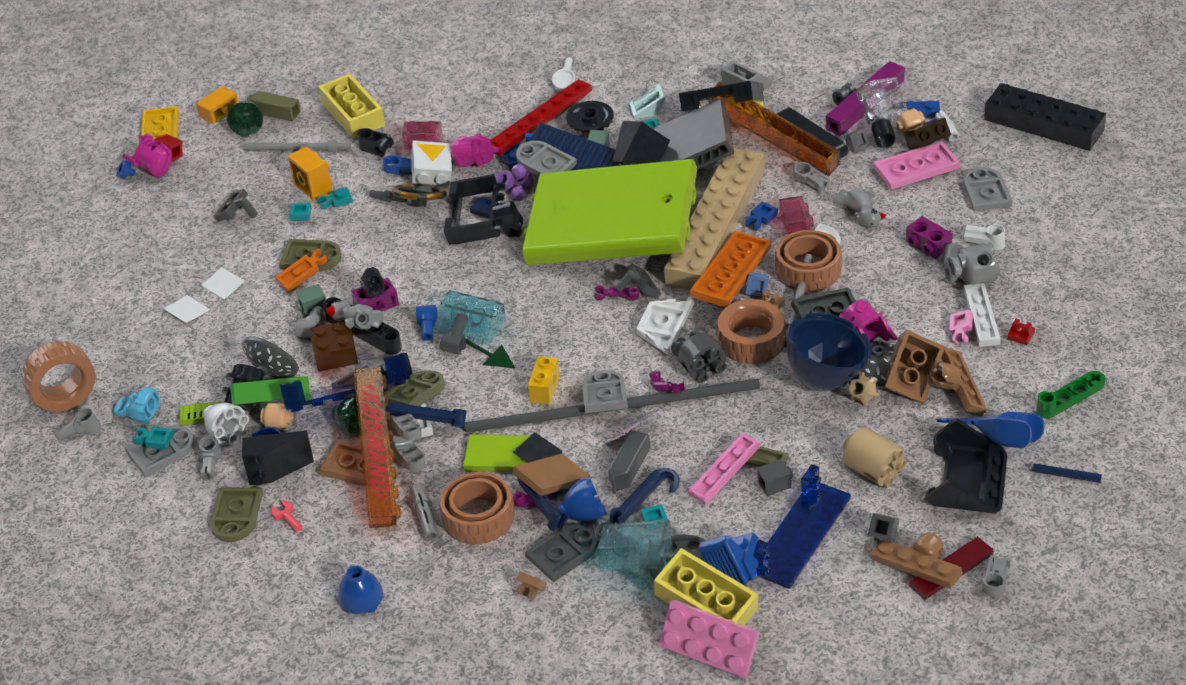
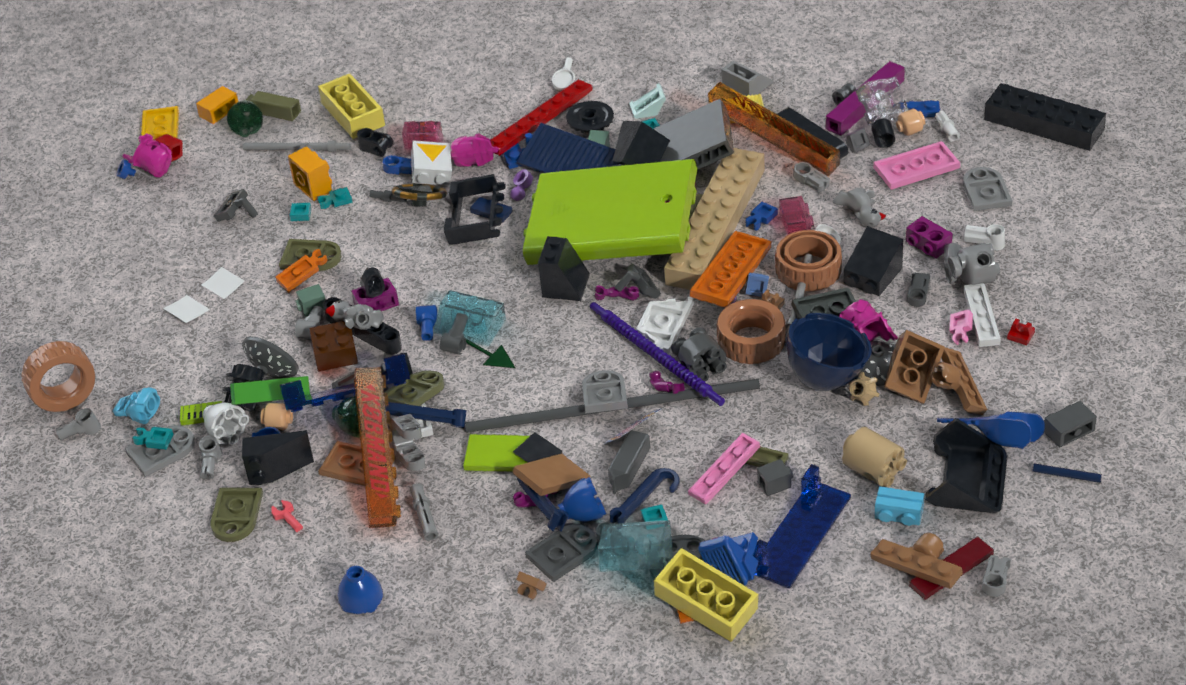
(477, 527): nougat tyre -> none
(509, 218): black piece -> none
(518, 172): medium lavender plate -> none
(543, 158): light grey tile -> none
(543, 380): yellow brick -> none
(561, 271): none -> black slope
(658, 354): none -> dark purple hose
(709, 638): bright pink plate -> none
(742, 92): black hinge -> none
(874, 261): none -> black slope
(883, 527): dark grey brick -> none
(899, 506): none -> medium azure brick
(918, 287): none -> dark grey piece
(927, 133): dark brown brick -> none
(1049, 406): green beam -> none
(1069, 424): none -> dark grey brick

